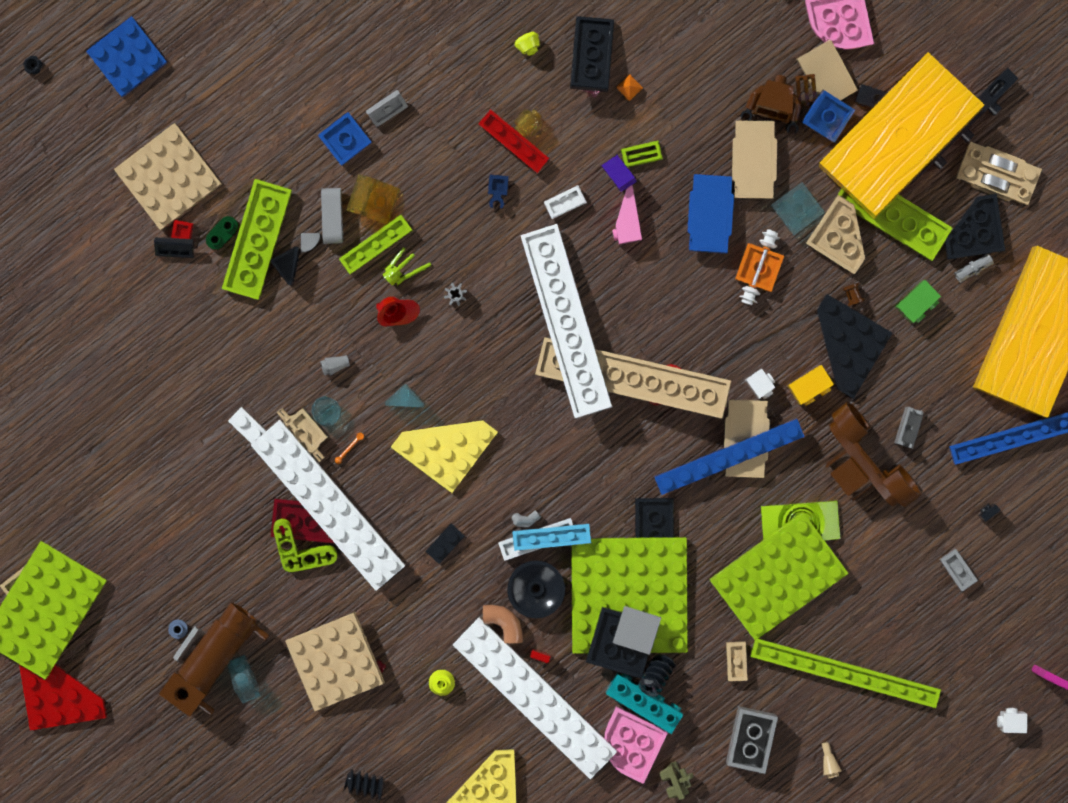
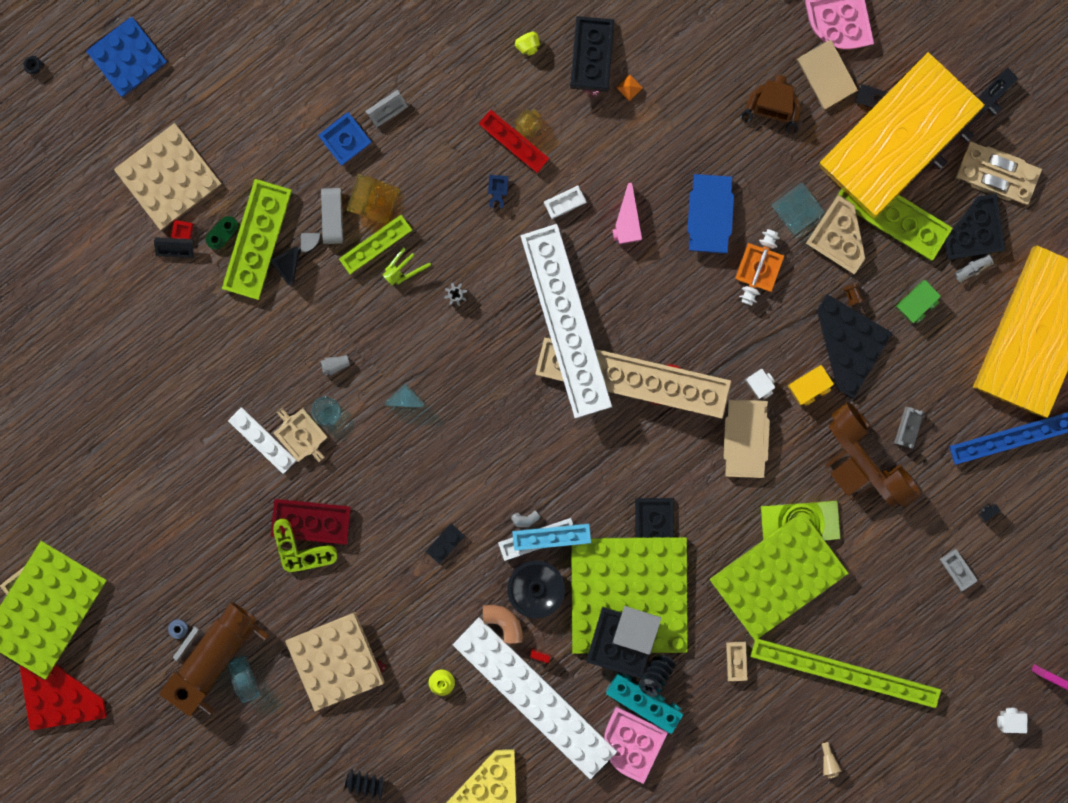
(328, 505): white plate -> none
(338, 460): orange hinge -> none
(396, 311): red piece -> none
(445, 451): light yellow plate -> none
(619, 173): dark purple tile -> none
(644, 161): lime tile -> none
(679, 779): olive hips -> none
(729, 456): blue plate -> none
(751, 739): light grey brick -> none
(754, 159): tan piece -> none
(807, 102): reddish brown tile -> none
(828, 116): blue plate -> none

